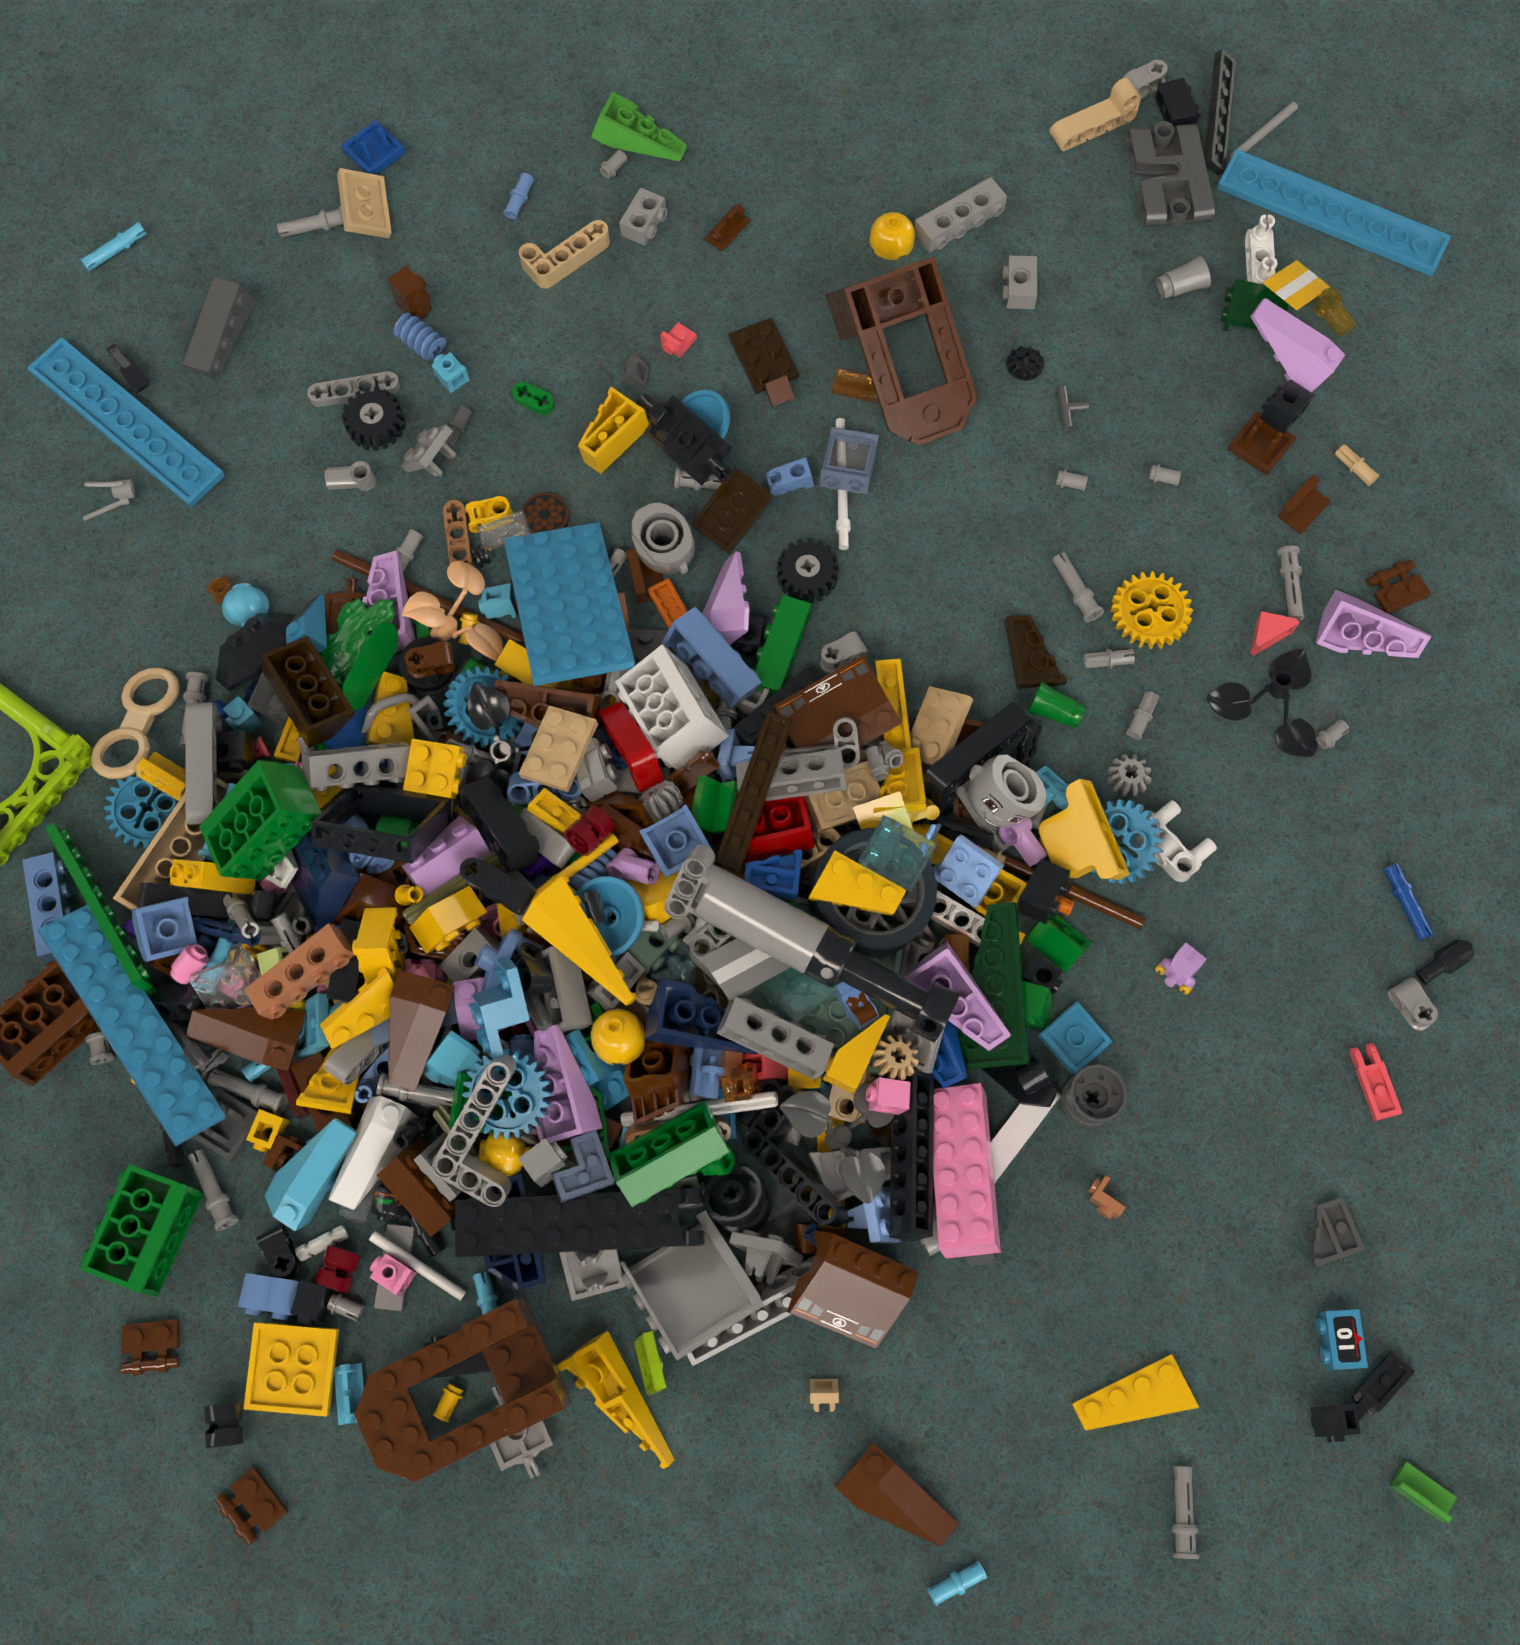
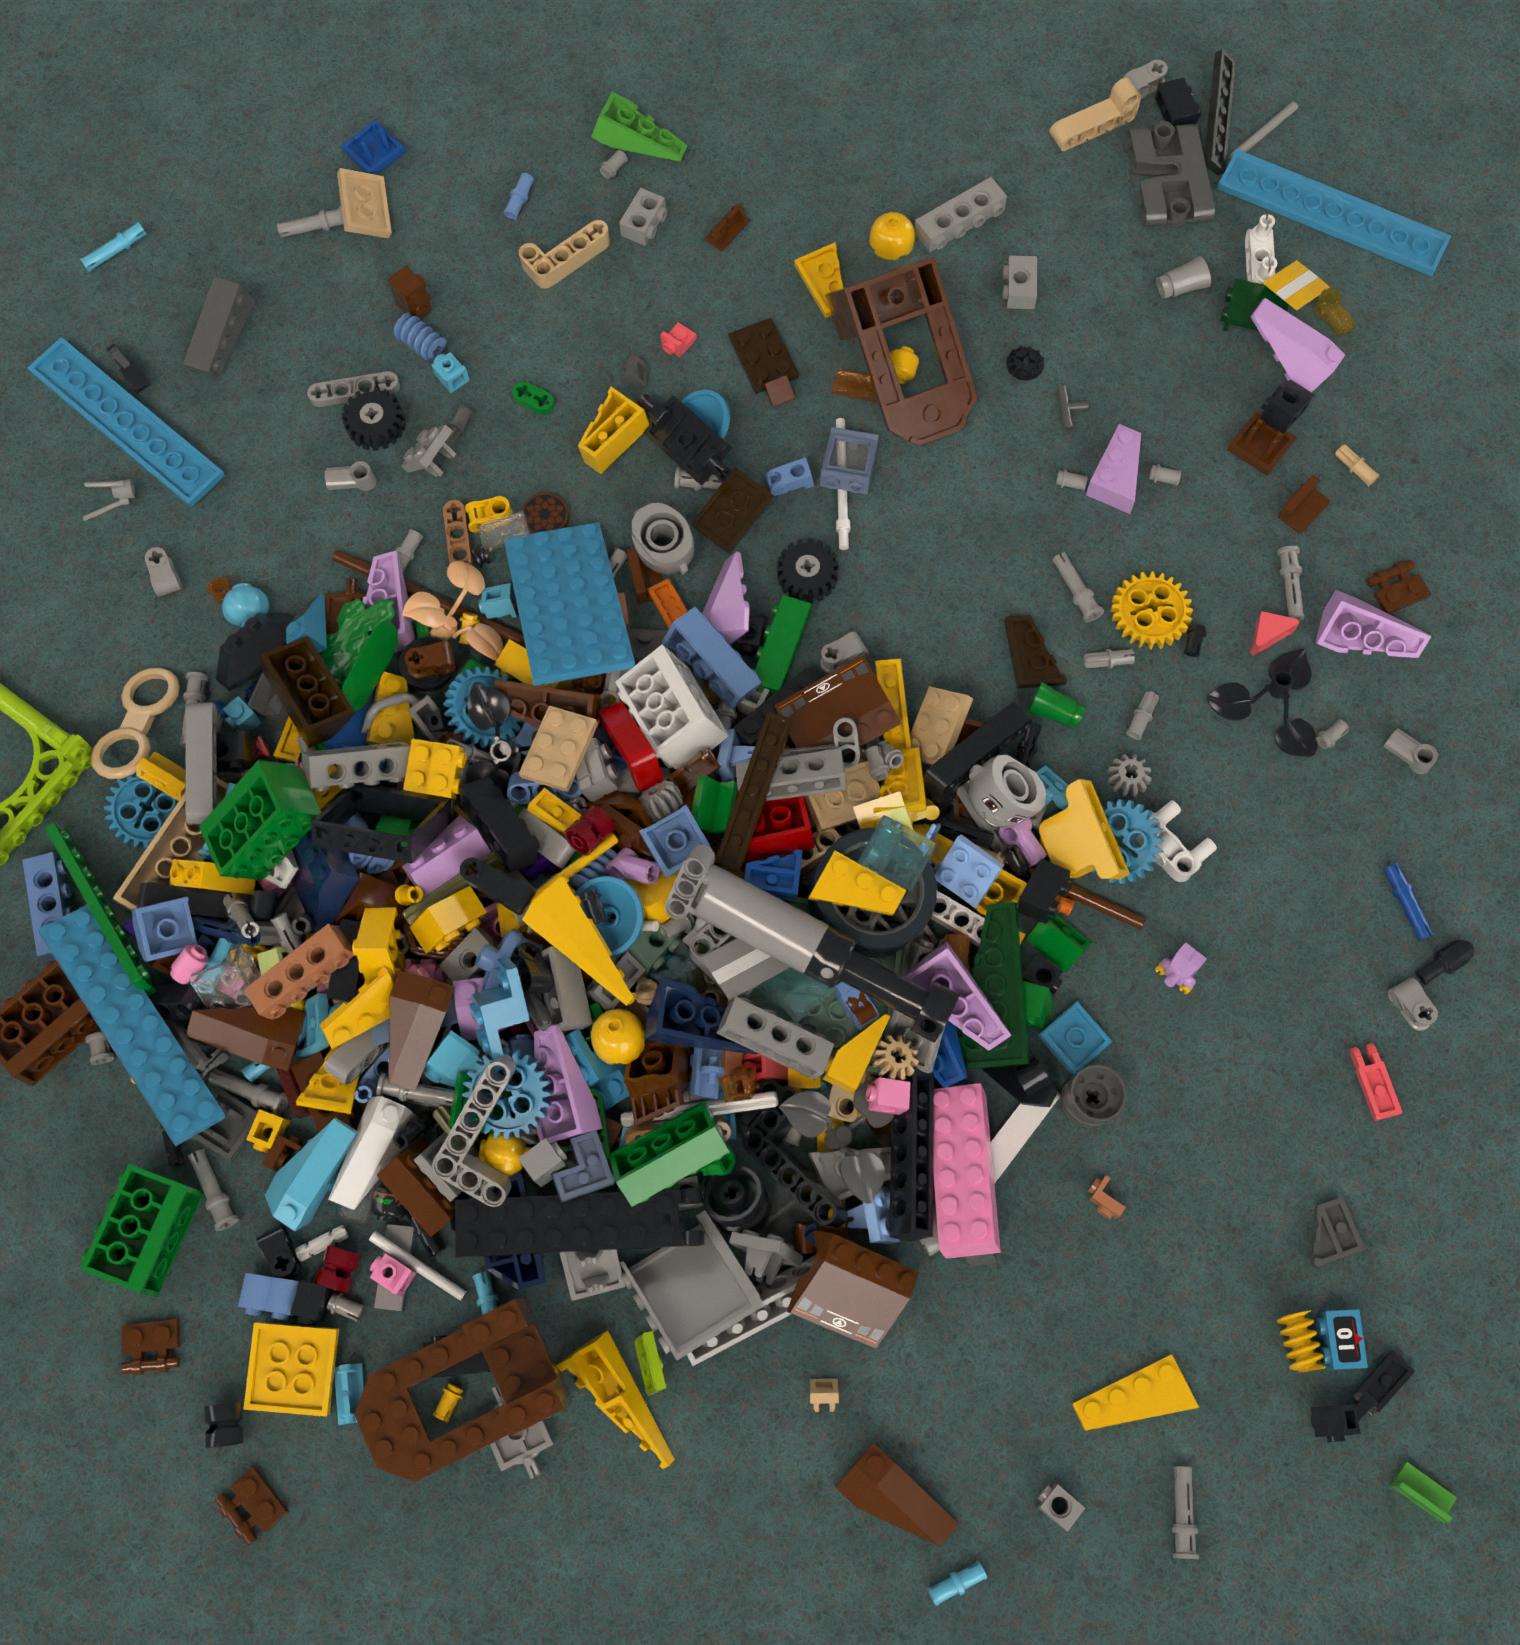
(162, 573): none -> light grey piece
(821, 274): none -> yellow wing
(905, 363): none -> yellow head
(1016, 863): none -> black axle
(1069, 1515): none -> light grey brick
(1117, 471): none -> lavender wedge
(1194, 641): none -> black pin
(1300, 1342): none -> yellow piece
(1409, 750): none -> light grey piece

